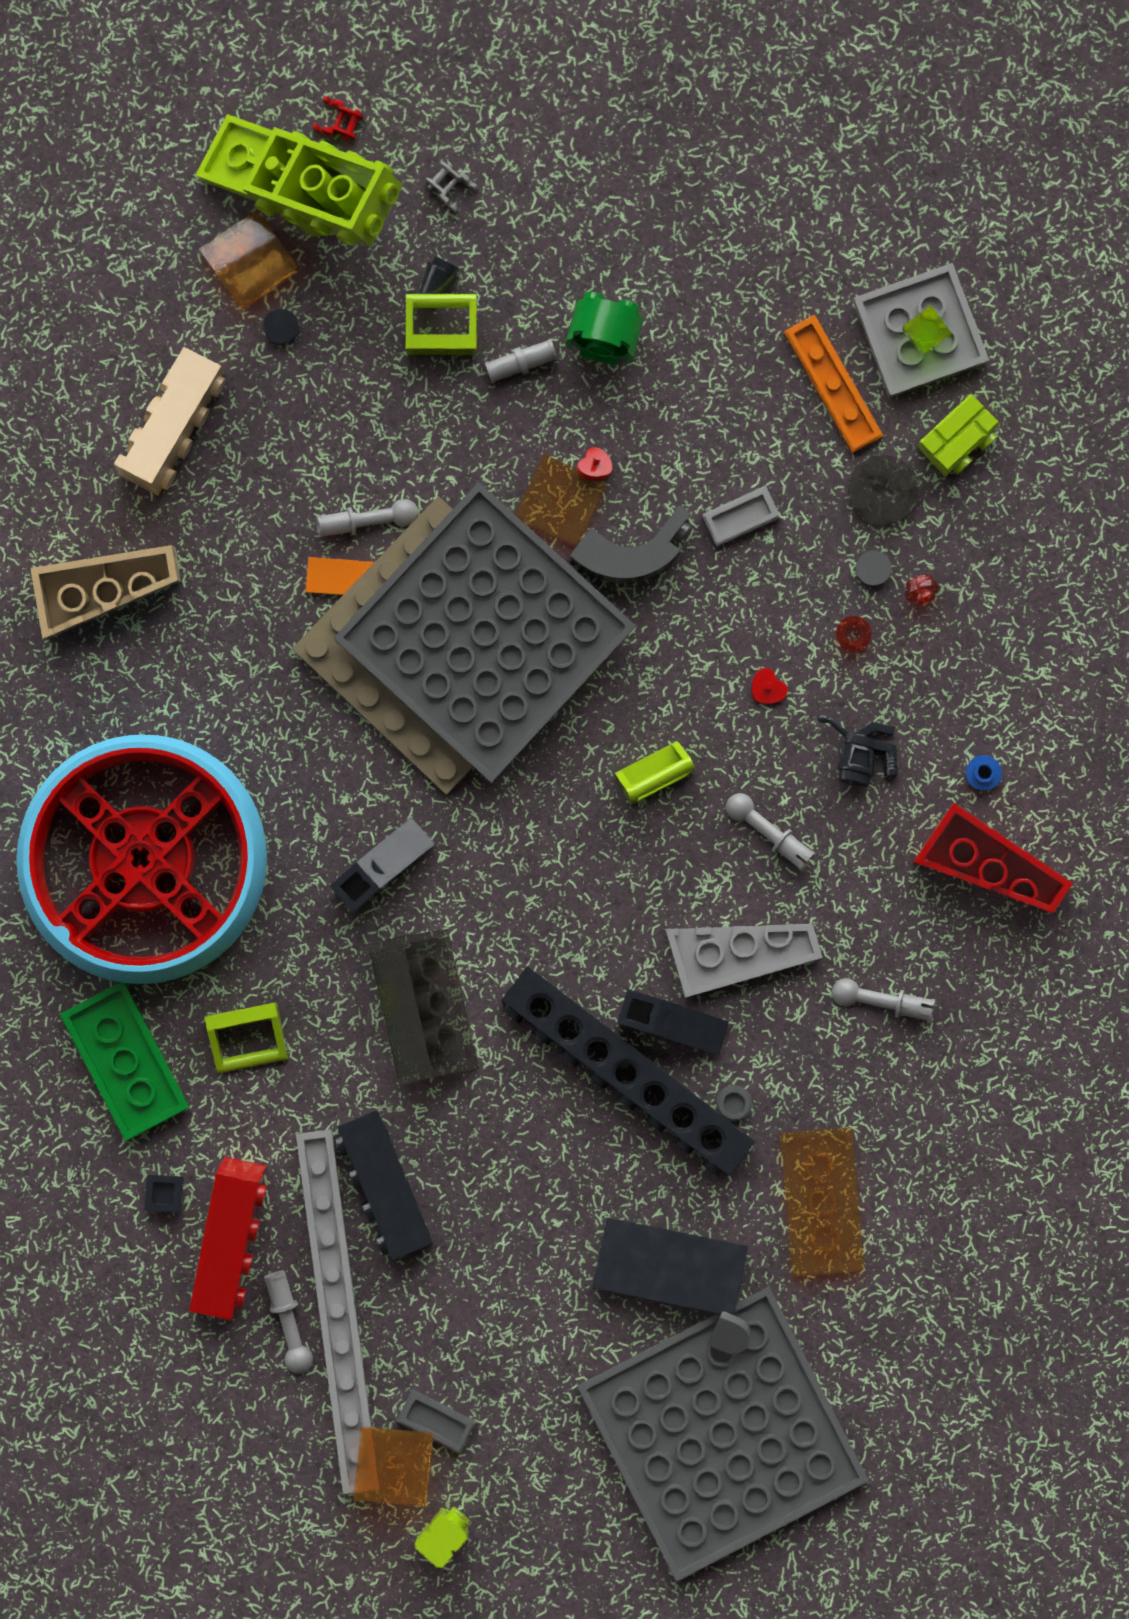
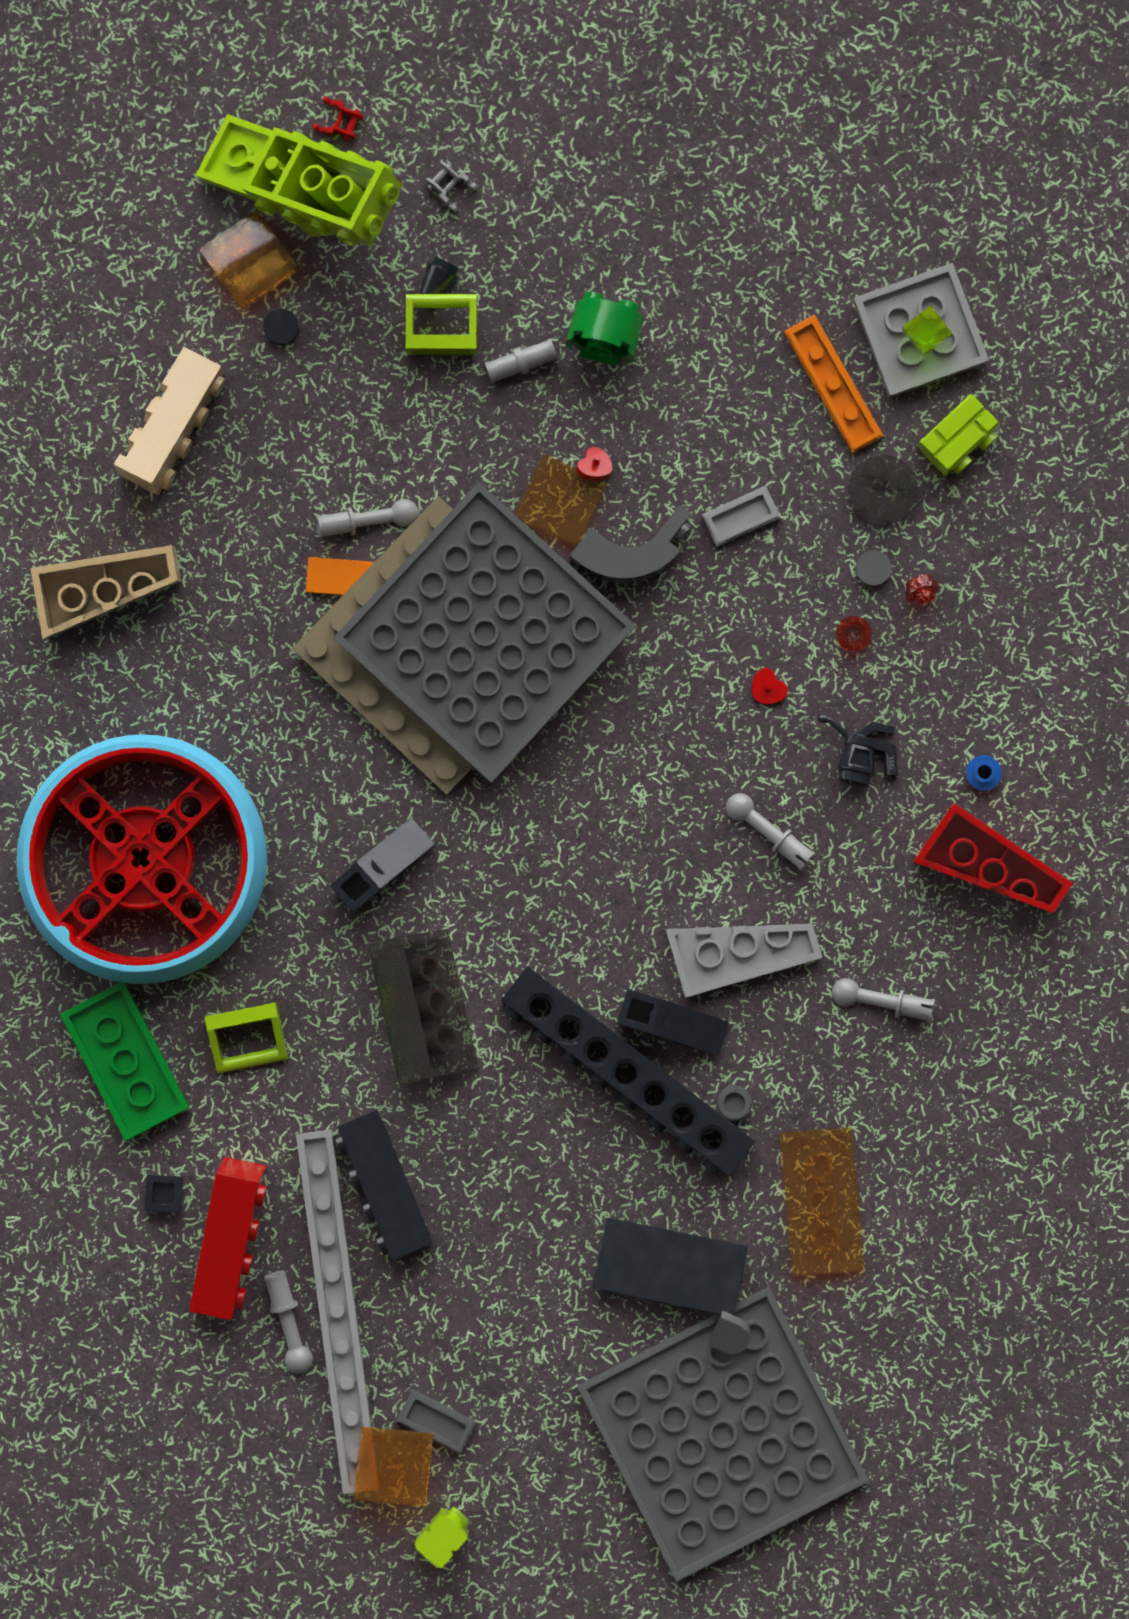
(655, 772): lime tile -> none

